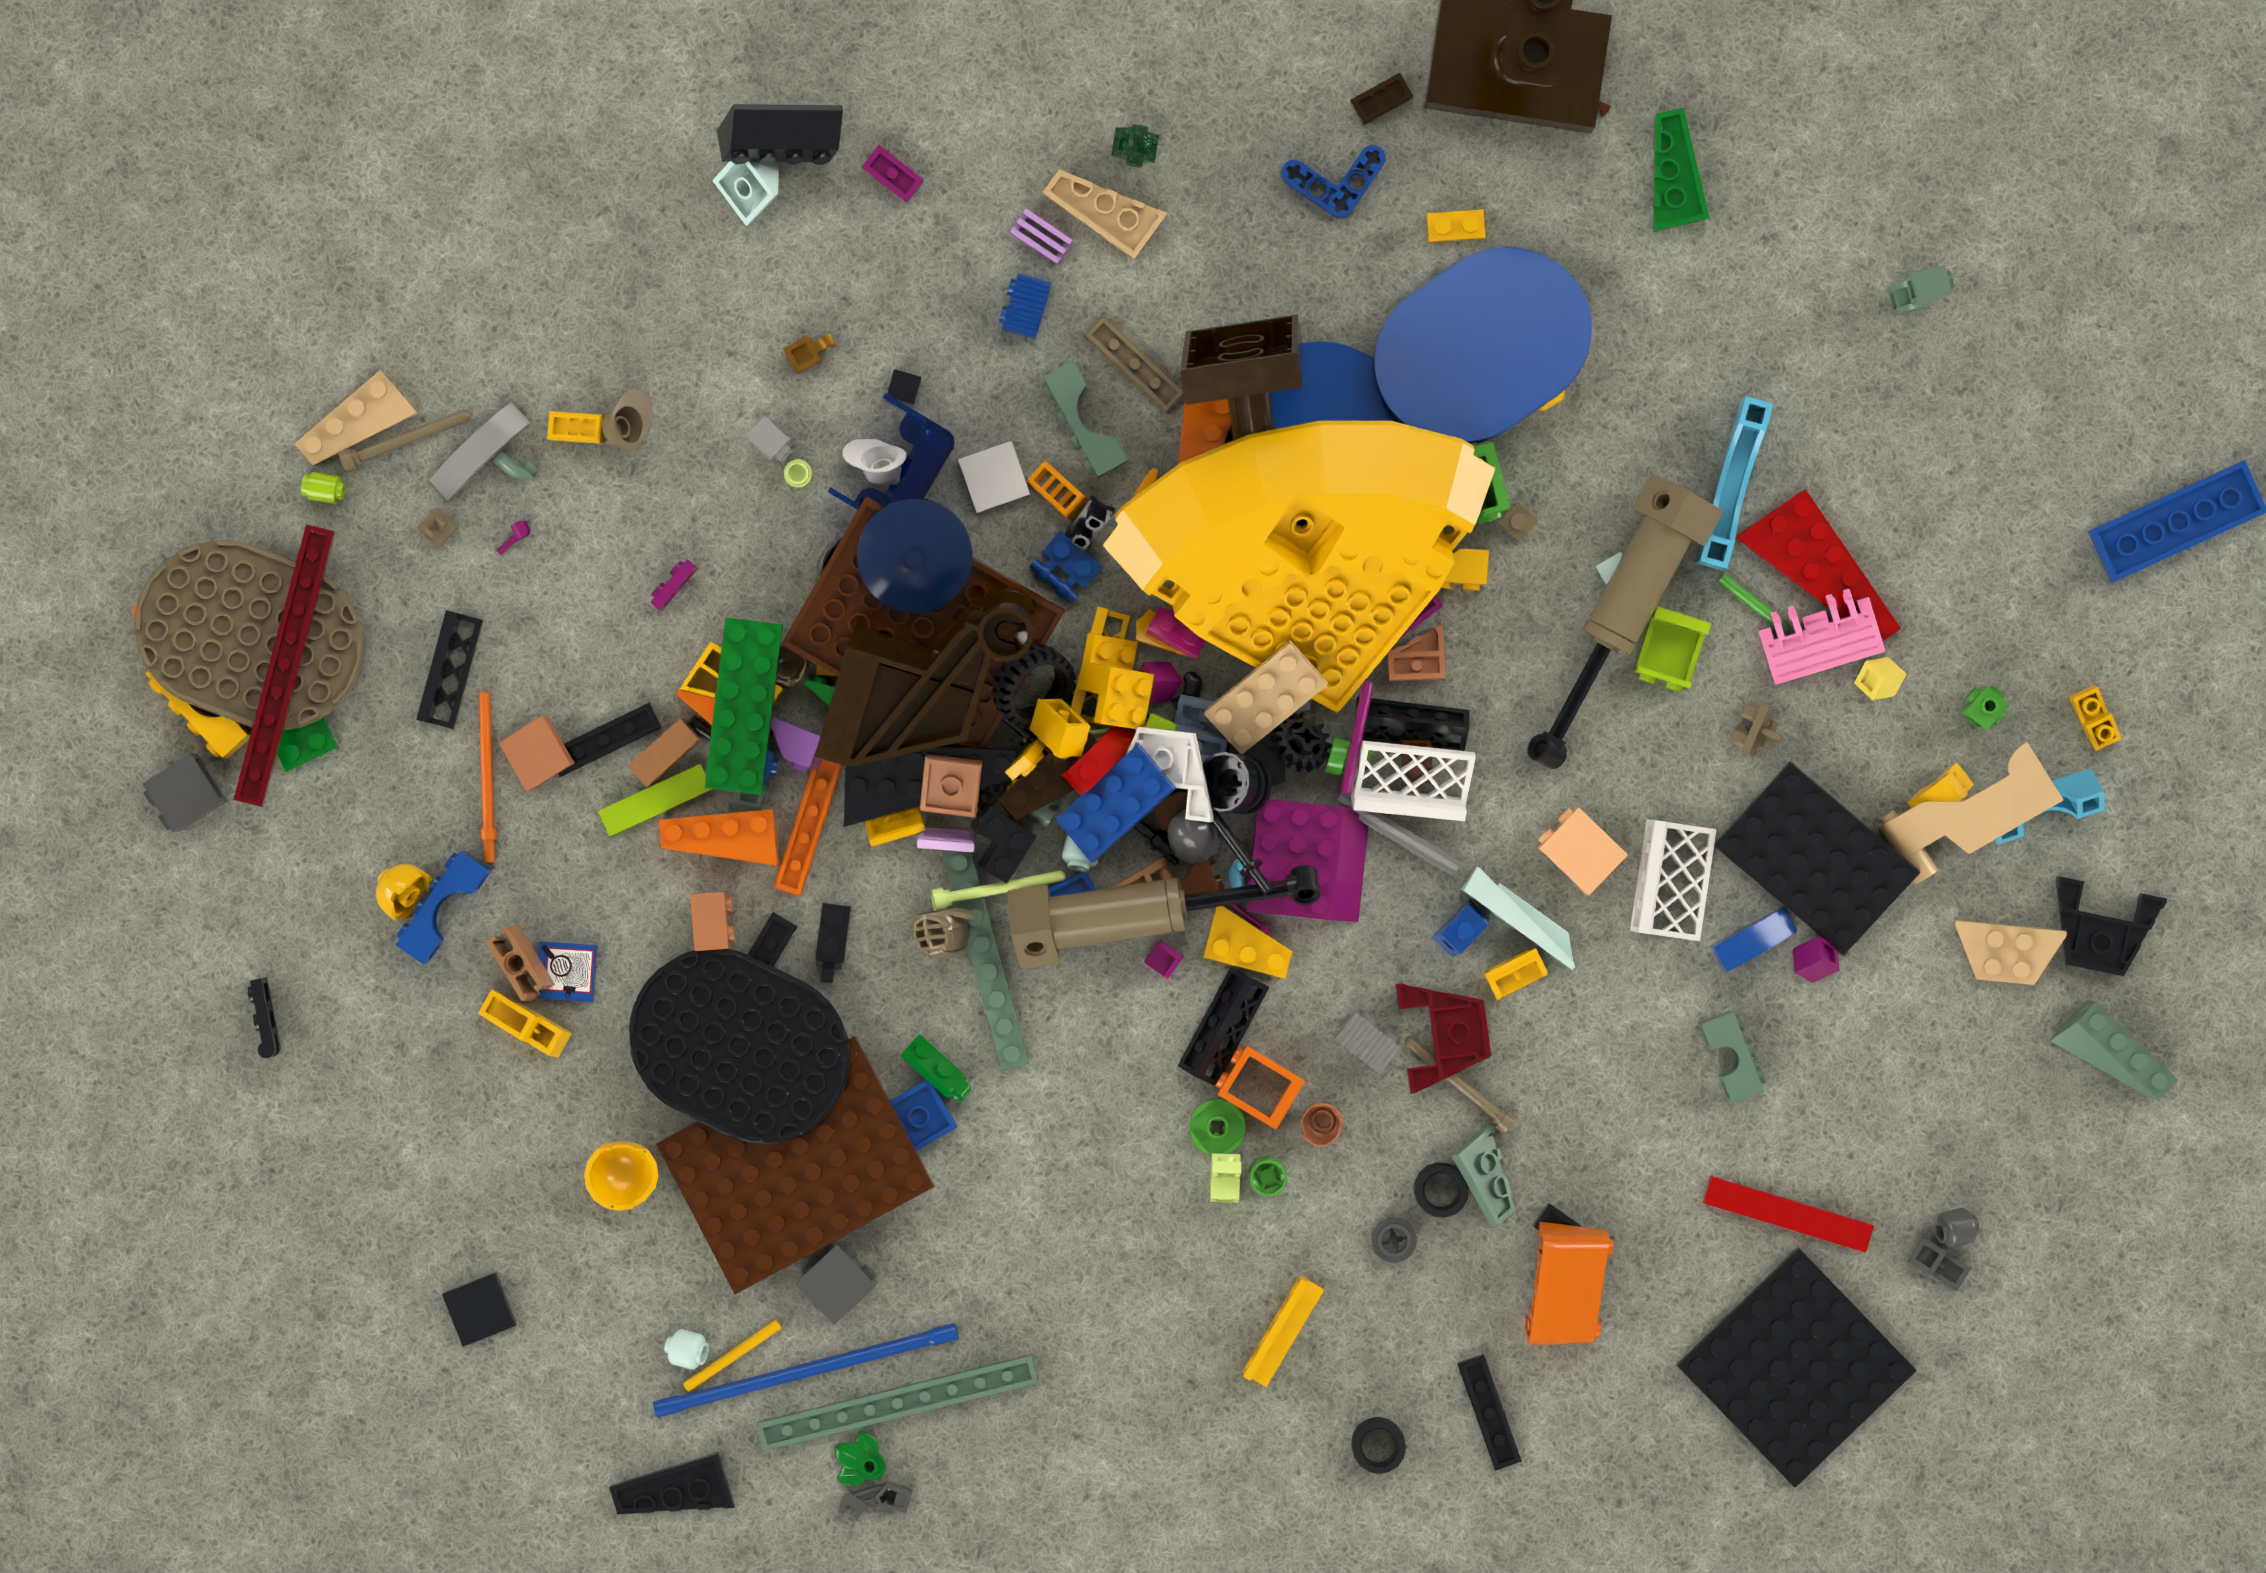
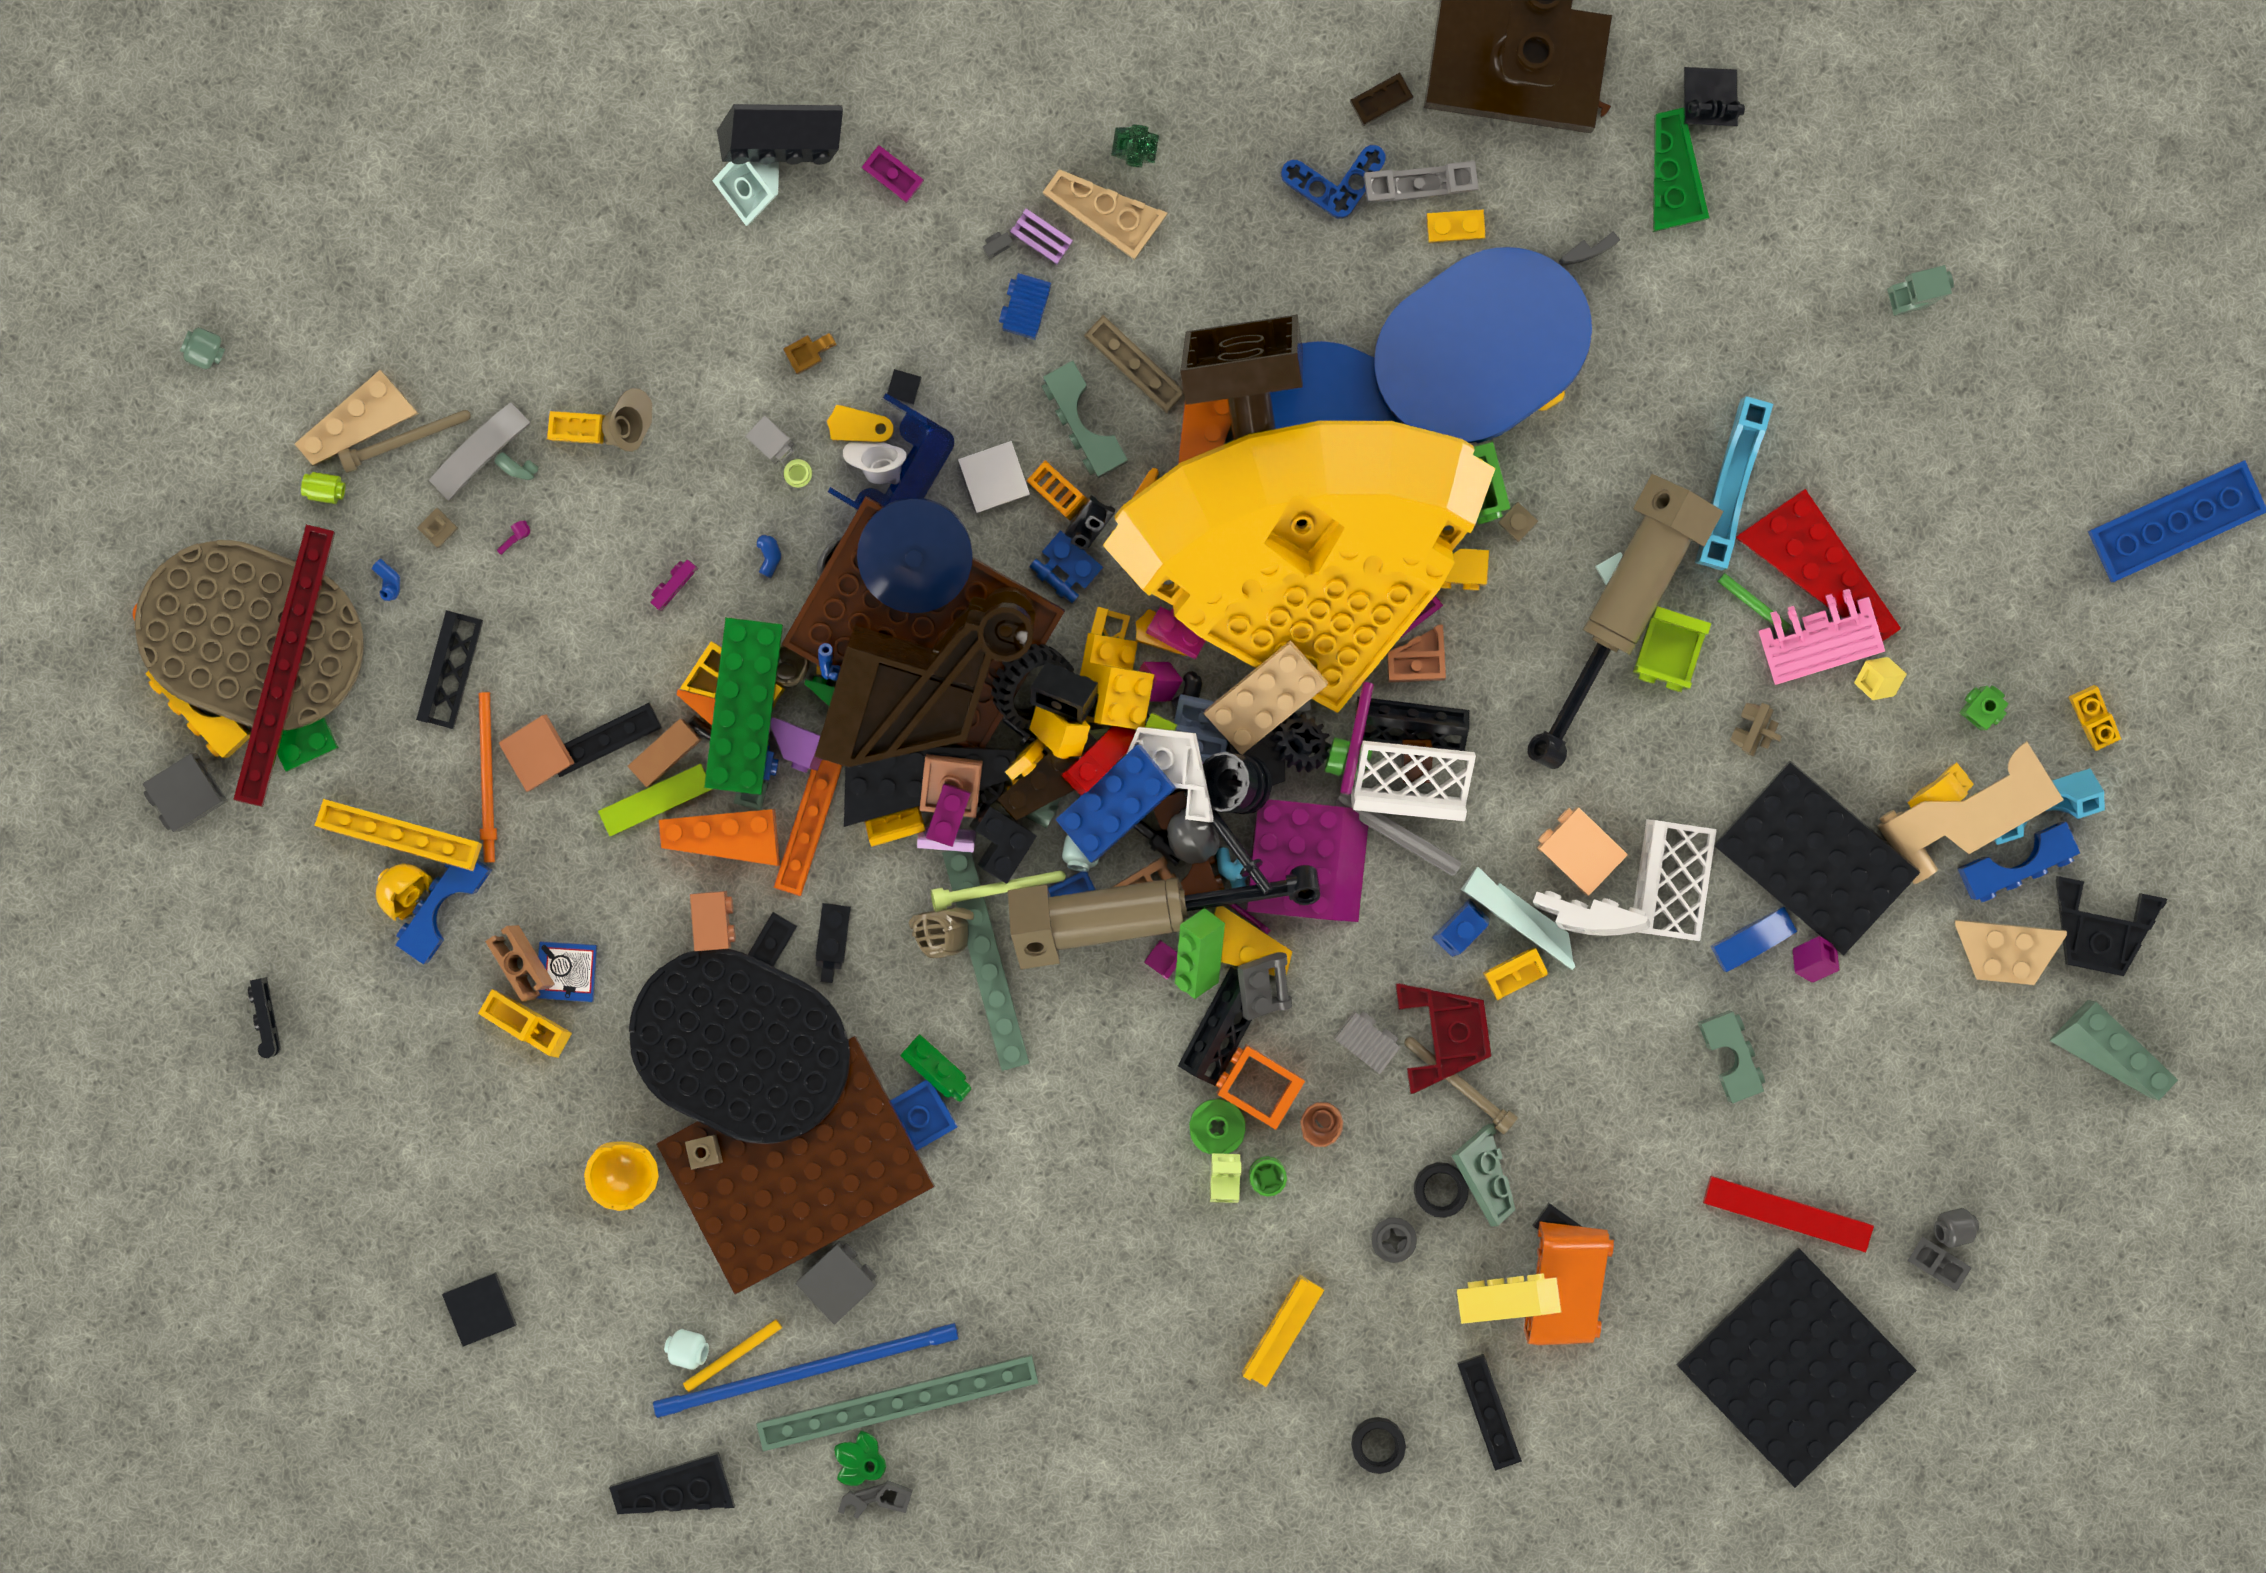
(202, 348): none -> sand green head
(390, 582): none -> blue arm
(398, 835): none -> yellow plate
(712, 1148): none -> dark tan plate
(771, 554): none -> blue arm
(825, 658): none -> blue arm
(857, 425): none -> yellow piece
(948, 815): none -> magenta plate
(997, 244): none -> dark grey plate
(1064, 693): none -> black brick
(1199, 953): none -> bright green brick
(1226, 867): none -> medium azure arm
(1256, 989): none -> dark grey plate
(1421, 182): none -> light grey slope
(1509, 1299): none -> light yellow brick
(1583, 251): none -> dark grey slope
(1601, 919): none -> white slope
(1711, 97): none -> black hinge
(2051, 847): none -> blue arch

